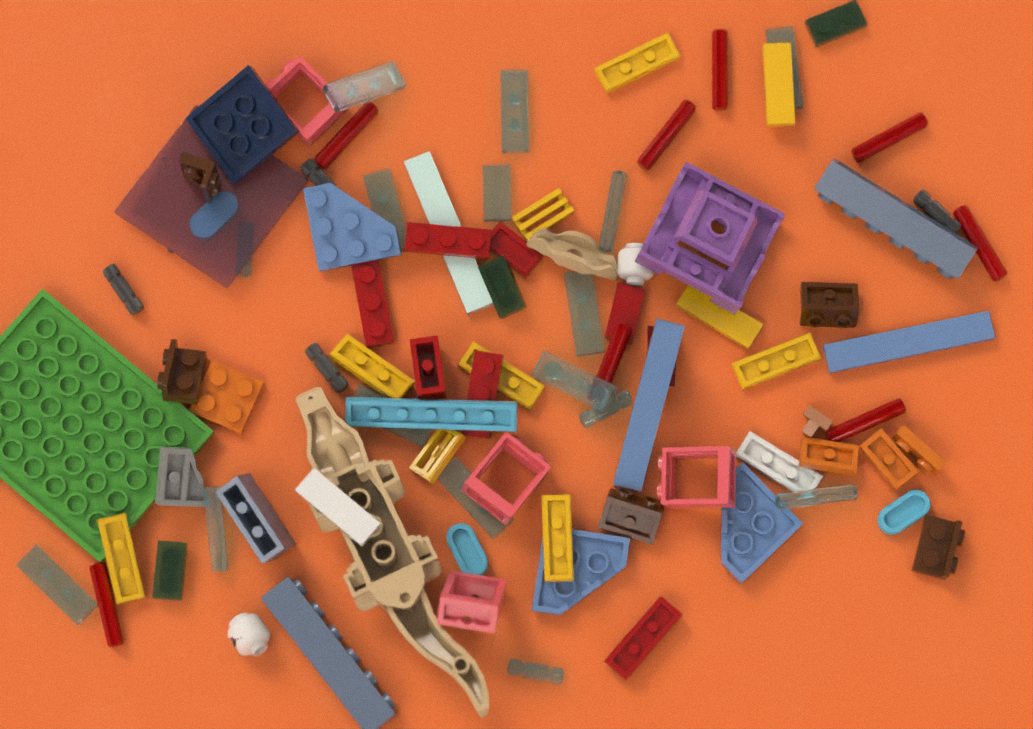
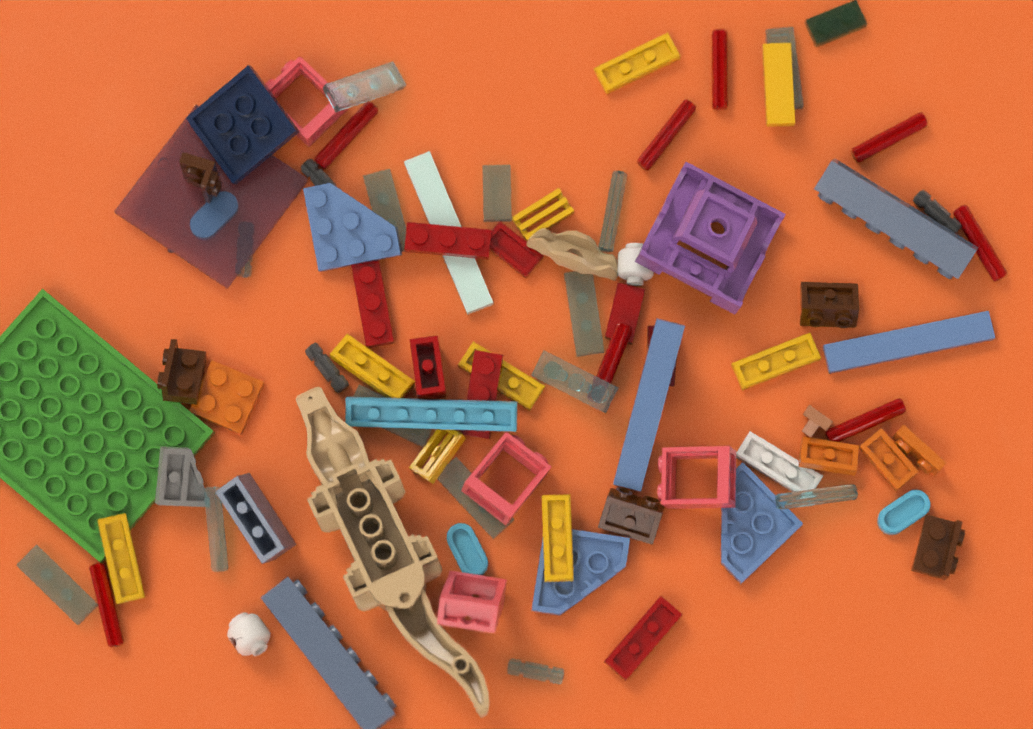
(123, 289): dark grey axle -> none
(170, 570): clear green plate -> none
(337, 507): white tile -> none
(502, 287): clear green plate -> none
(514, 111): clear light blue tile -> none
(589, 417): clear light blue axle -> none
(737, 327): yellow tile -> none

